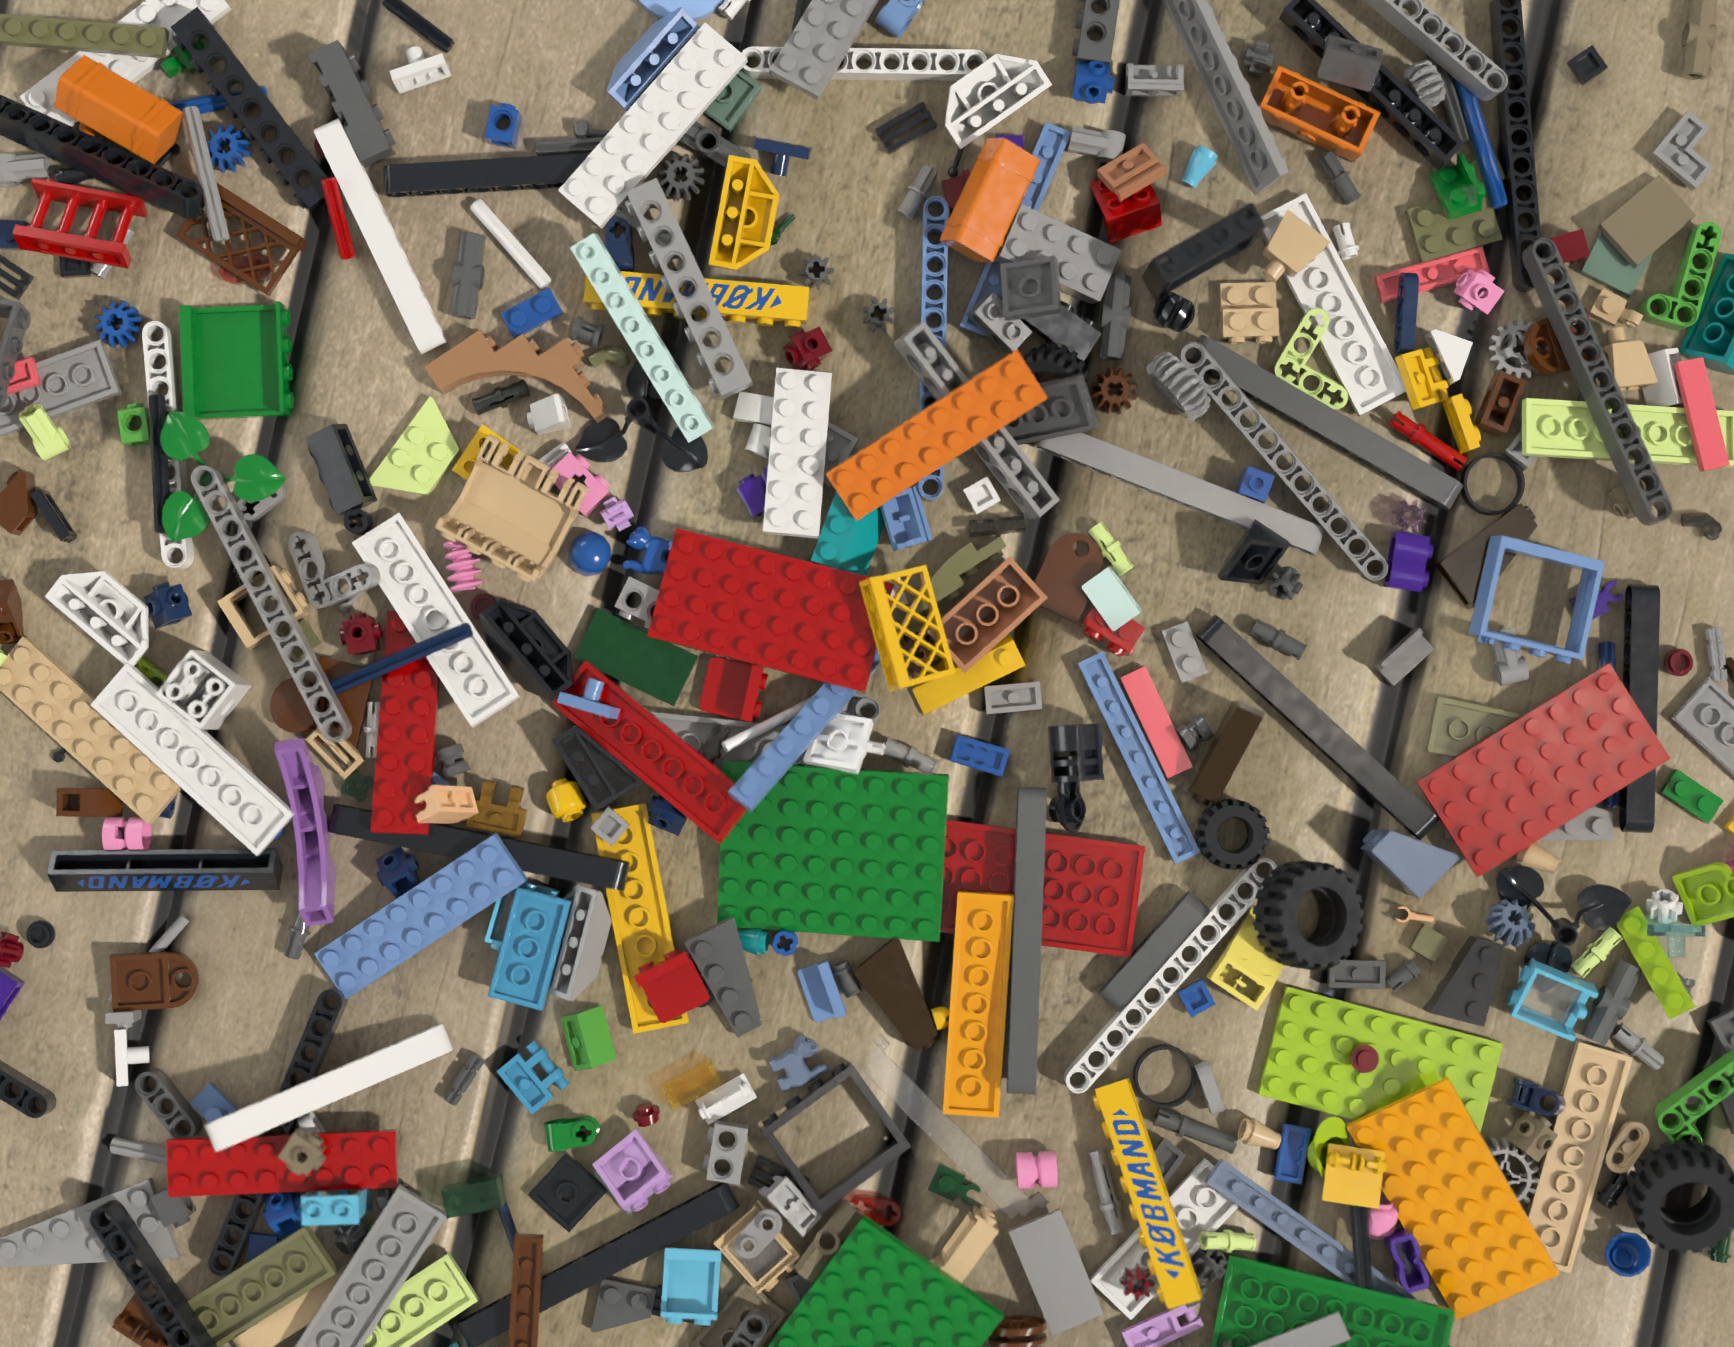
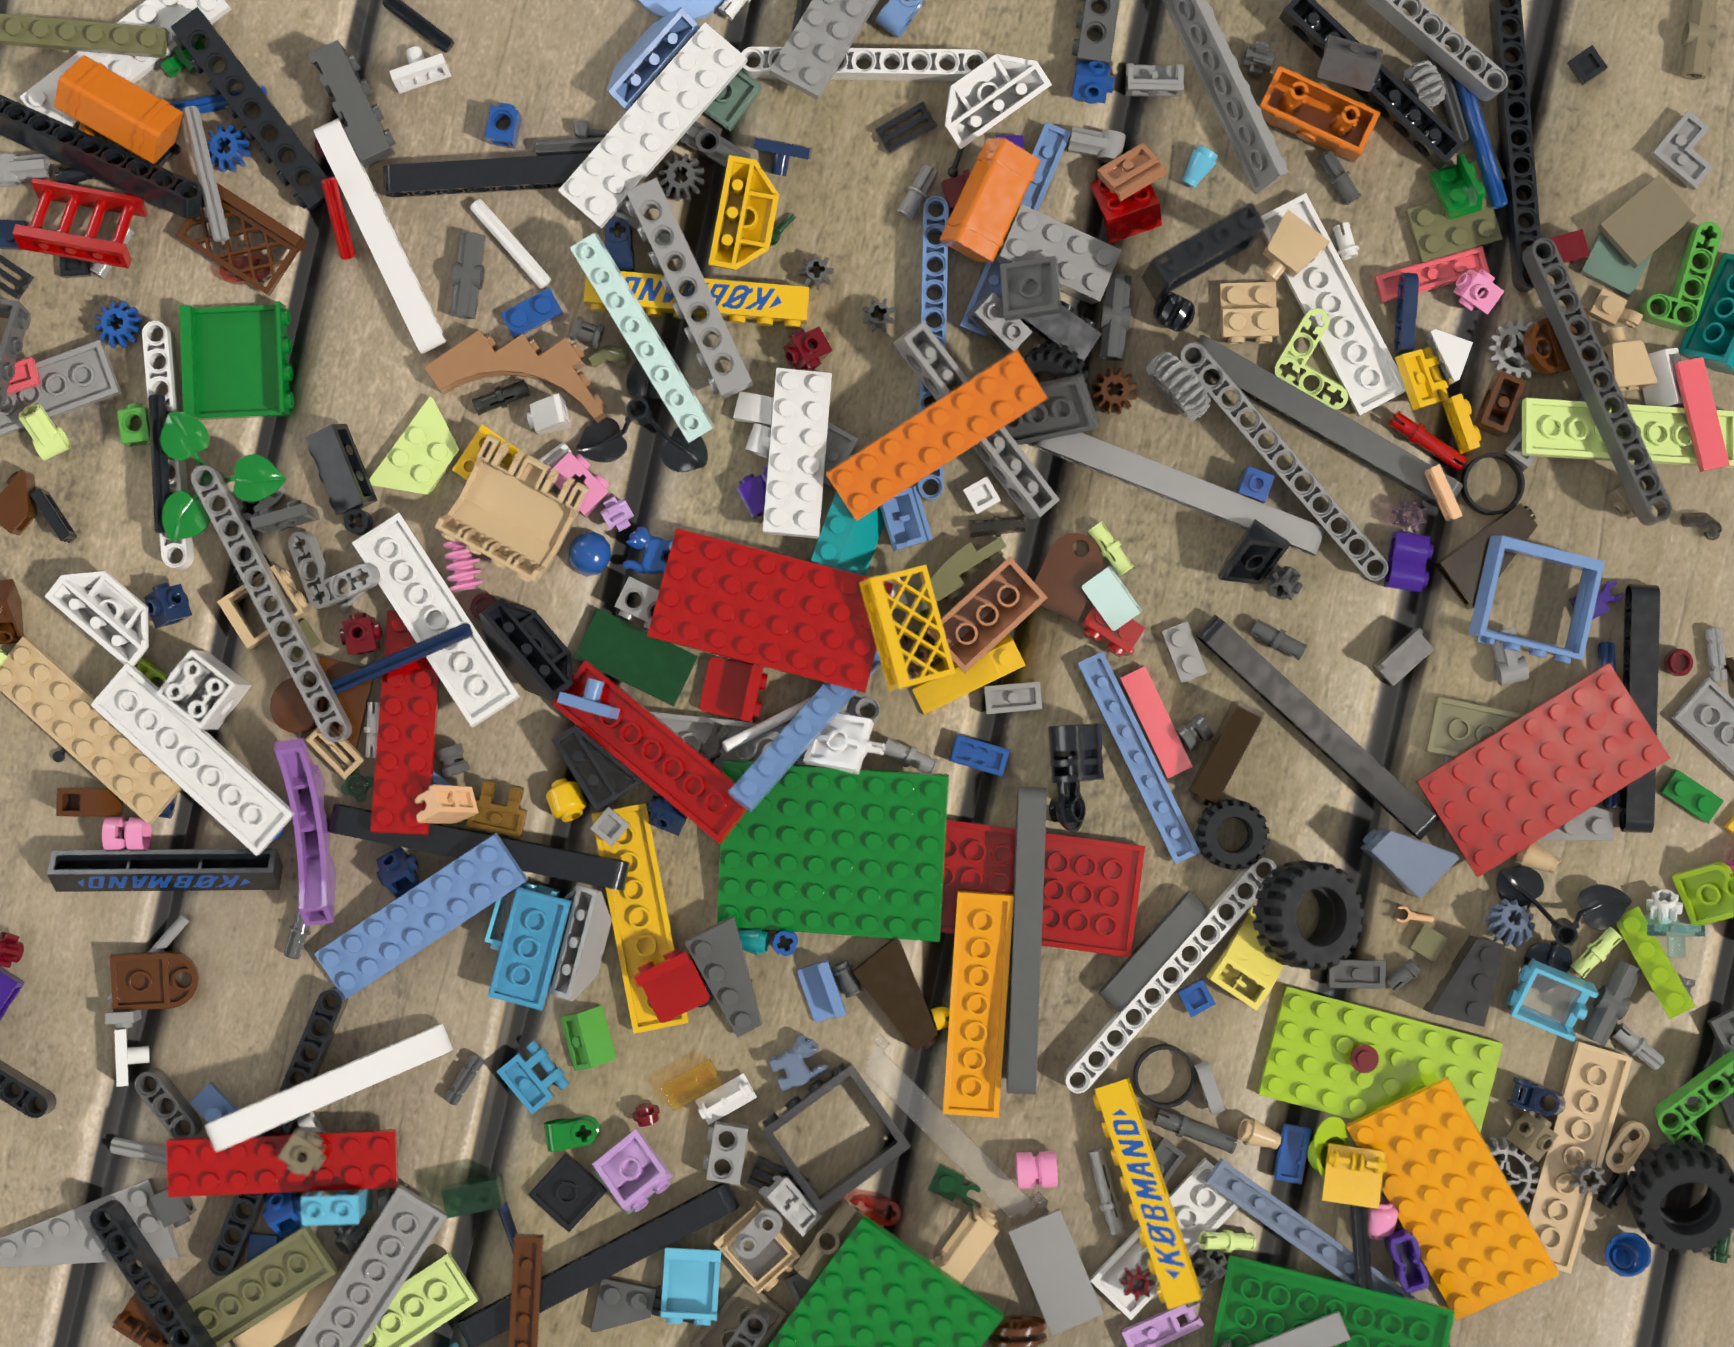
(40, 934): black plate -> none
(292, 515): none -> dark grey plate
(1443, 493): none -> light nougat tile
(1595, 1180): none -> dark grey gear

